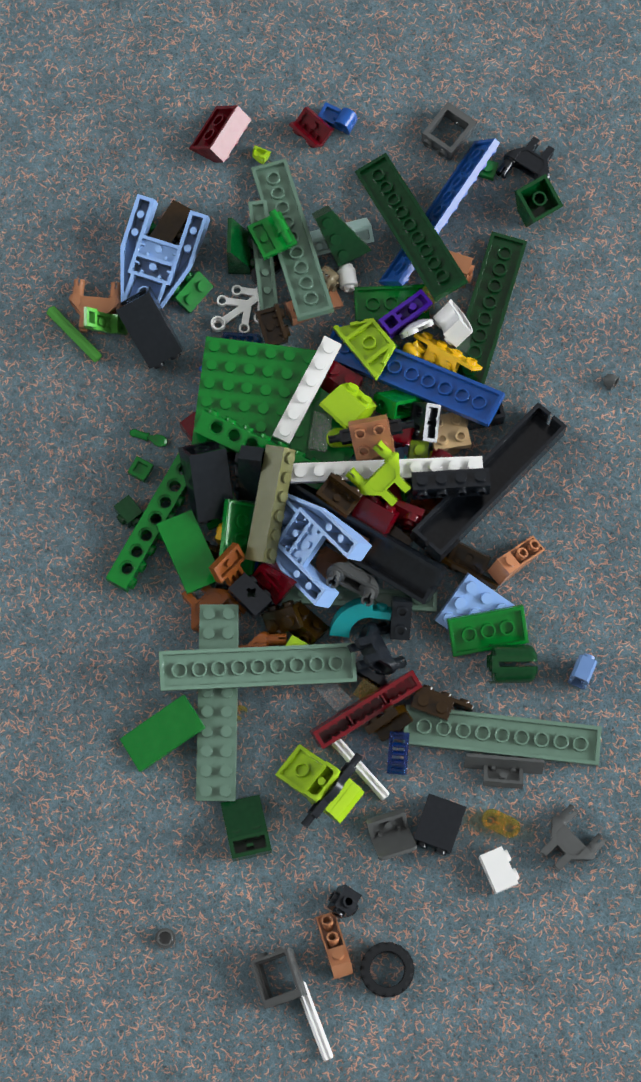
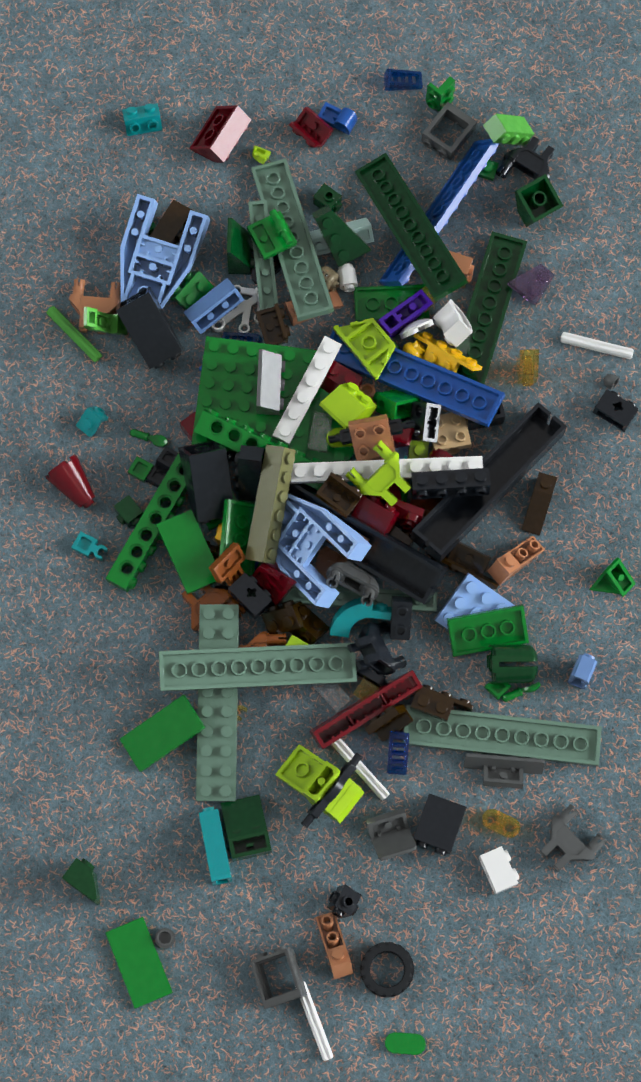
(72, 482): none -> dark red cone
(83, 879): none -> dark green slope
(86, 545): none -> teal plate
(91, 420): none -> teal bracket
(139, 962): none -> green tile
(142, 119): none -> teal bracket
(161, 467): none -> black slope
(214, 305): none -> medium blue brick
(215, 846): none -> teal slope
(270, 383): none -> slope
(327, 196): none -> dark green brick
(368, 390): none -> nougat tile
(390, 85): none -> clear blue slope
(405, 1043): none -> green tile
(438, 97): none -> green bracket
(498, 689): none -> green tile
(508, 129): none -> bright green brick
(519, 692): none -> green piece
(527, 367): none -> clear yellow slope
(532, 283): none -> clear purple wing
(539, 503): none -> dark brown slope
(596, 345): none -> white axle
(614, 579): none -> green slope
(619, 418): none -> black brick

